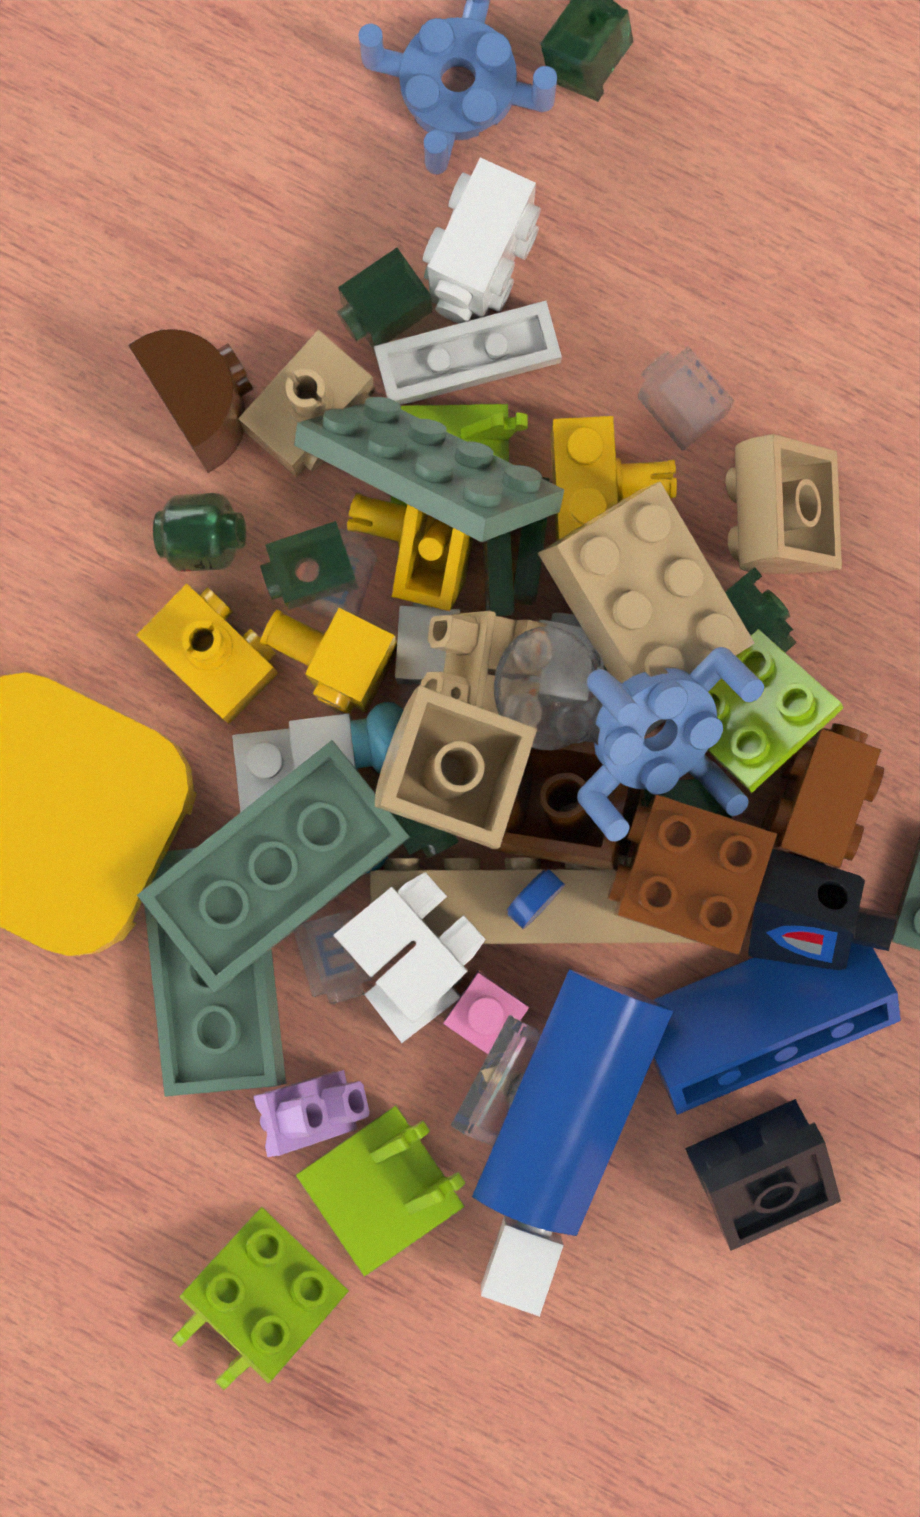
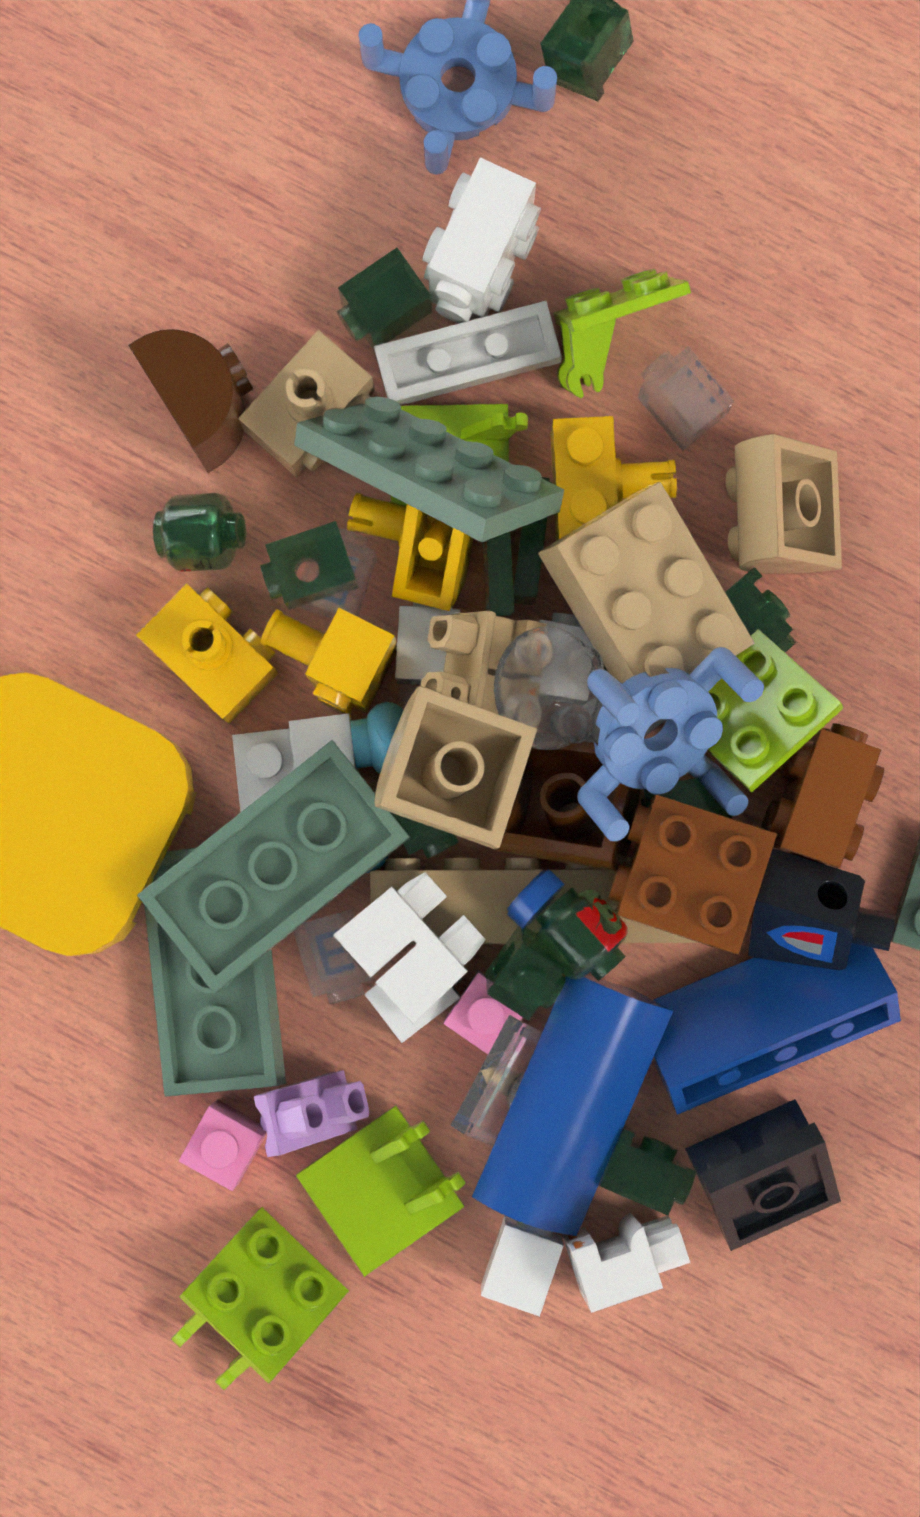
(223, 1145): none -> bright pink brick
(524, 975): none -> clear green brick
(582, 934): none -> clear green head
(591, 319): none -> lime plate
(626, 1263): none -> white hips
(647, 1173): none -> clear green brick

